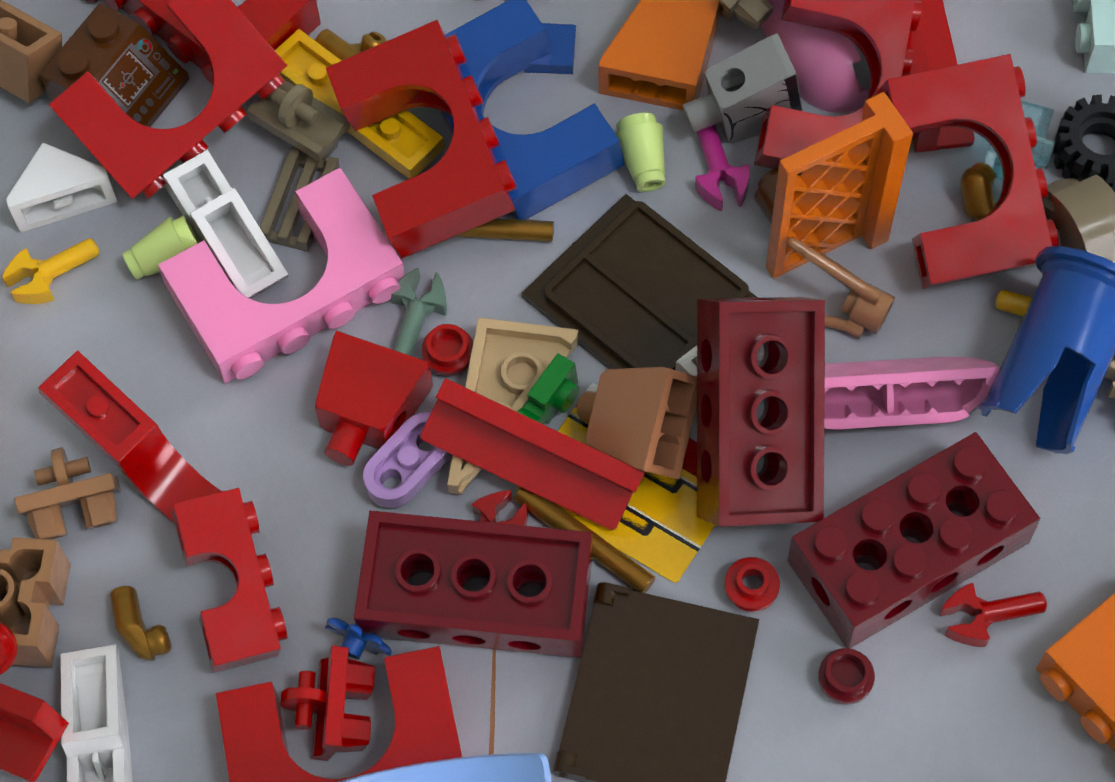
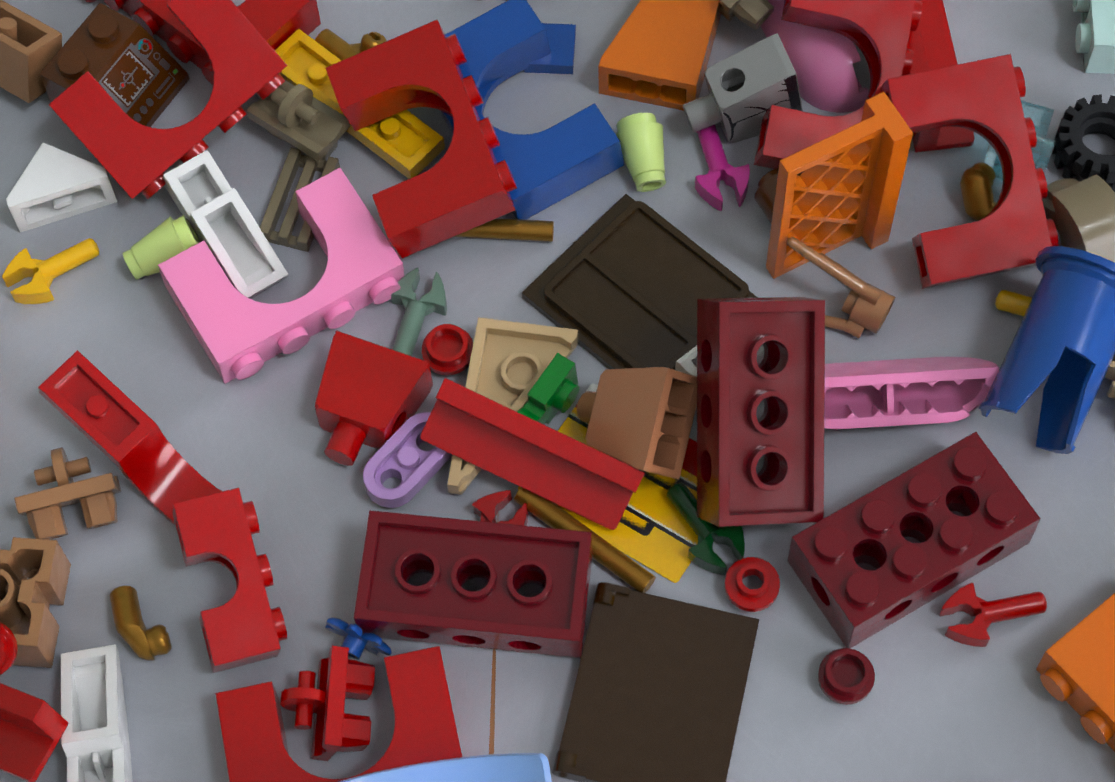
(703, 553): none -> dark green bar

